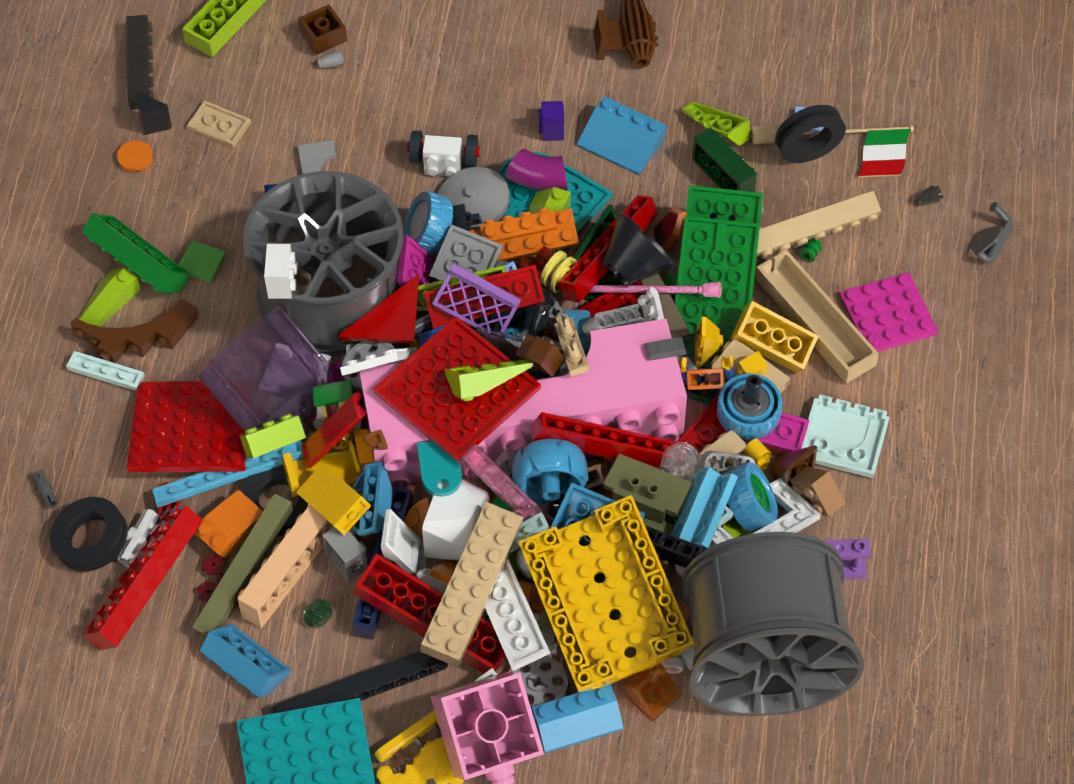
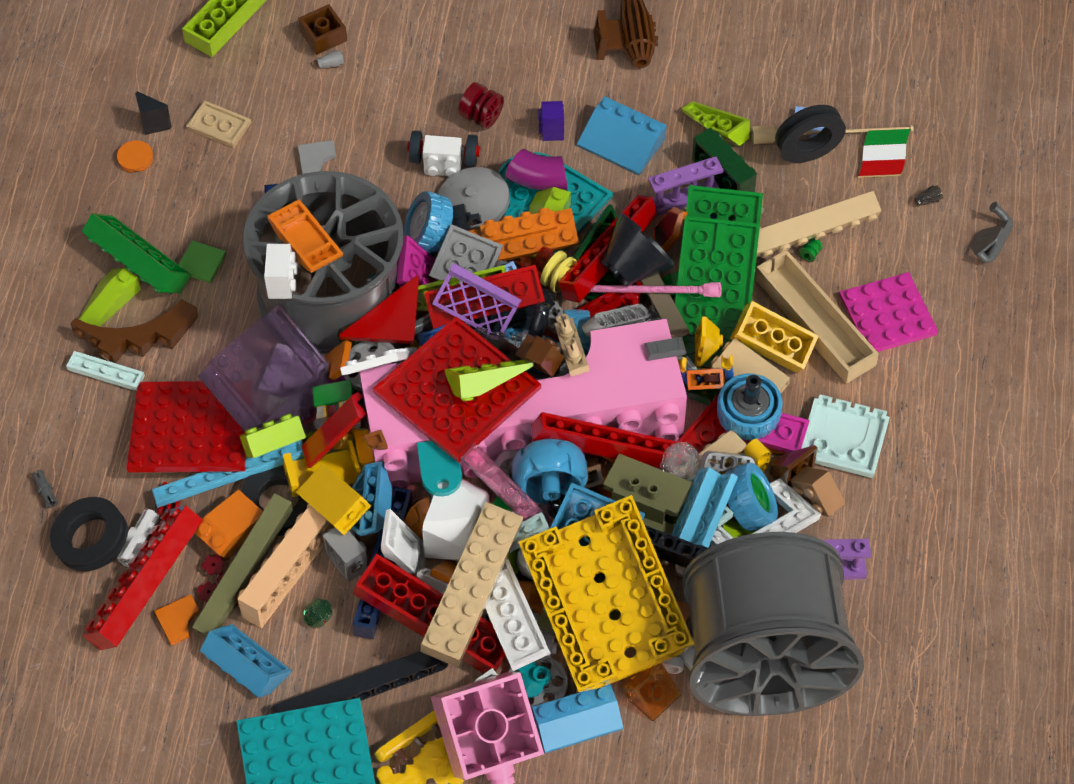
(138, 58): clear smoke brick -> none
(176, 618): none -> orange tile
(307, 237): none -> orange slope
(337, 359): none -> orange tile
(481, 105): none -> dark red wheel
(529, 676): none -> teal plate
(651, 310): white plate -> none
(681, 176): none -> medium lavender fence
(753, 364): yellow brick -> none

